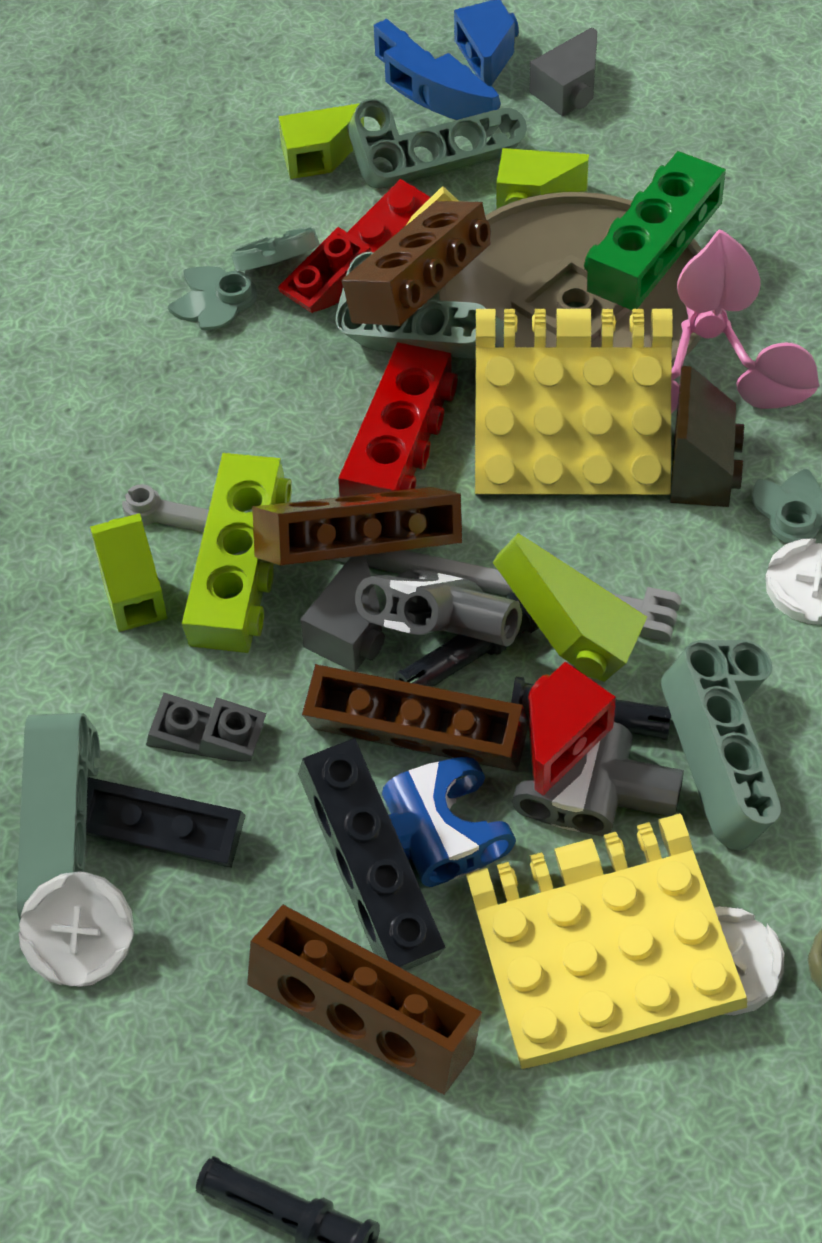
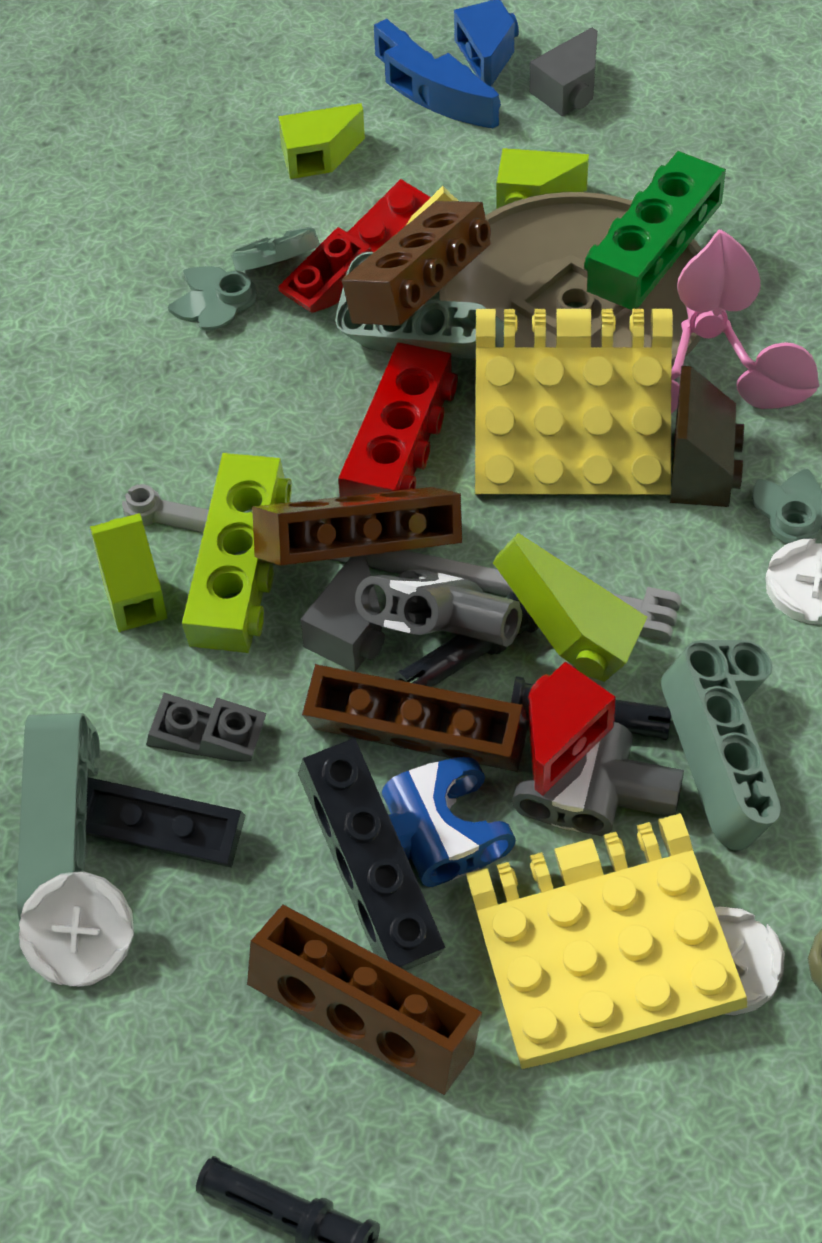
(437, 139): sand green beam -> none

